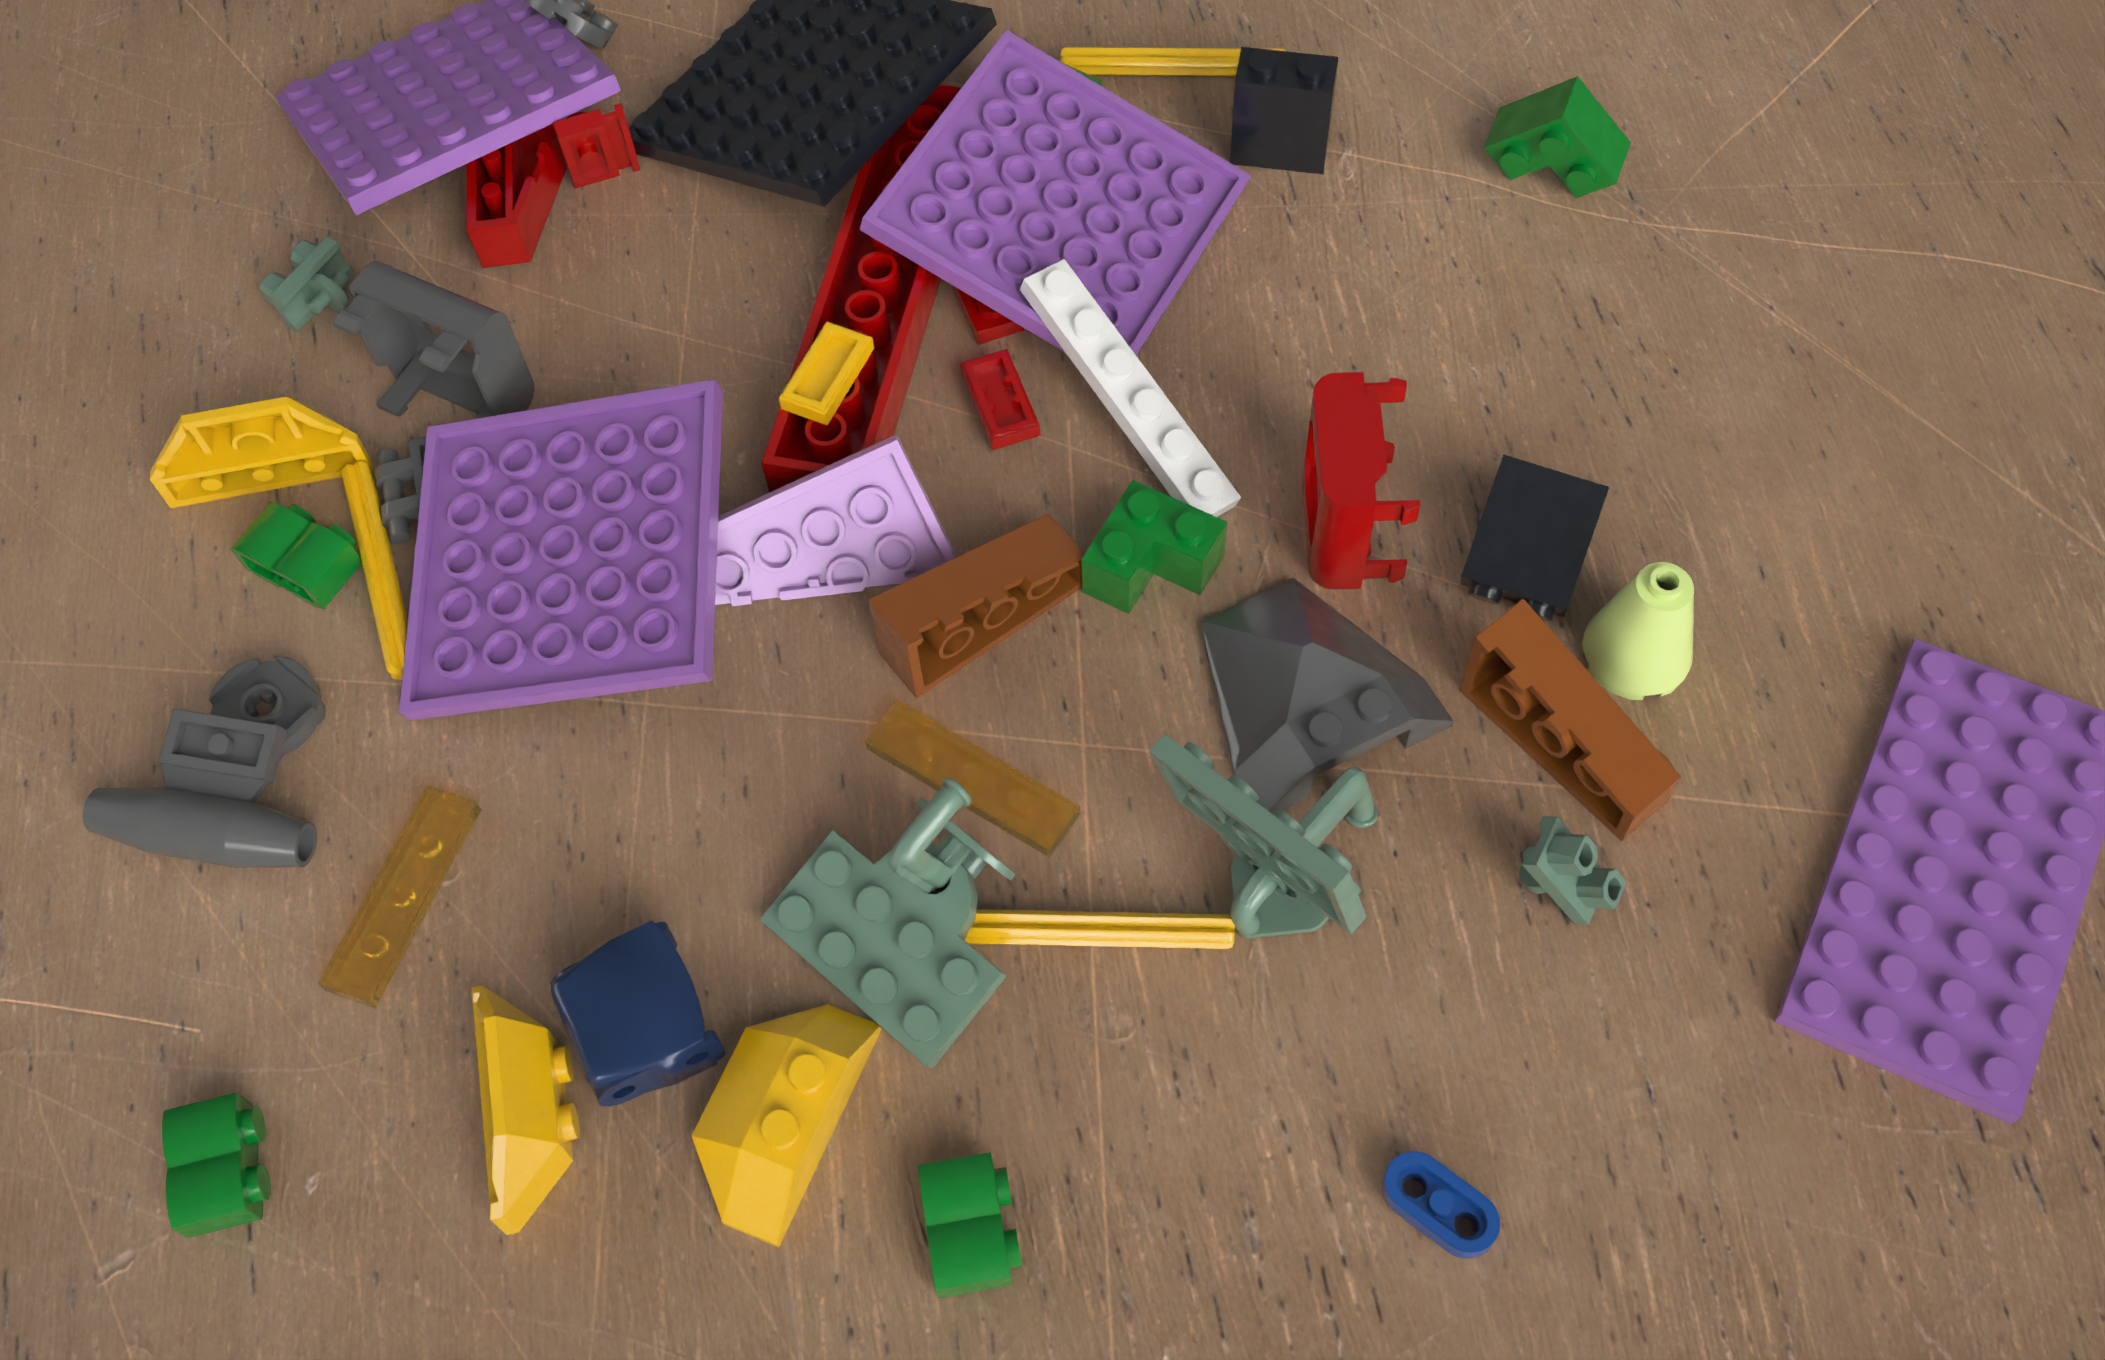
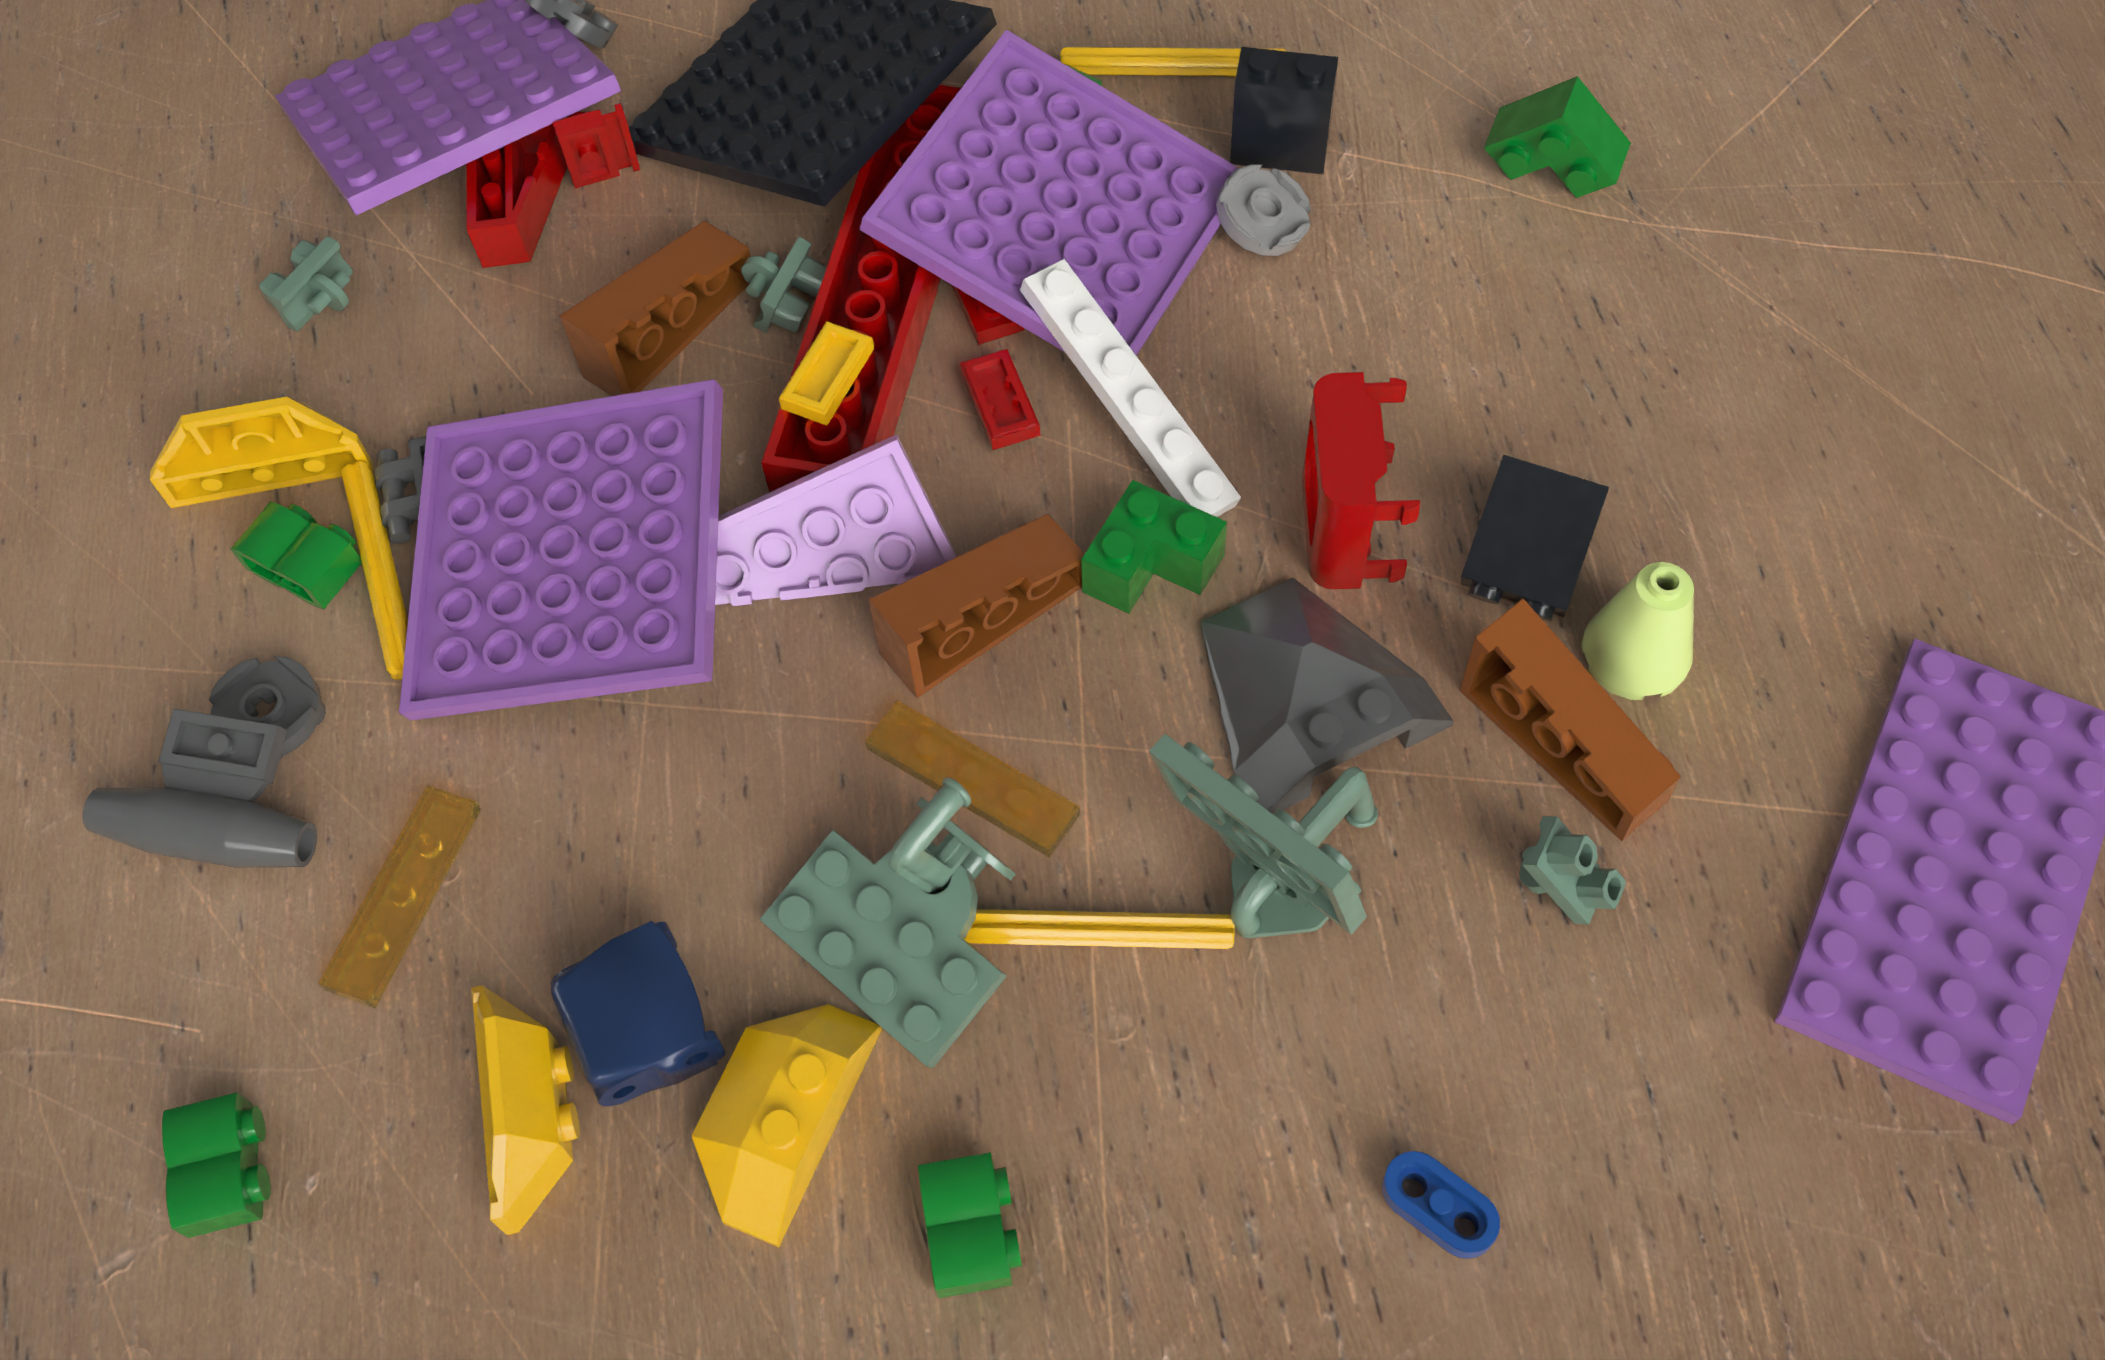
(392, 318): dark grey piece -> none
(655, 309): none -> dark orange wedge
(778, 303): none -> sand green hips
(1263, 210): none -> light grey tile

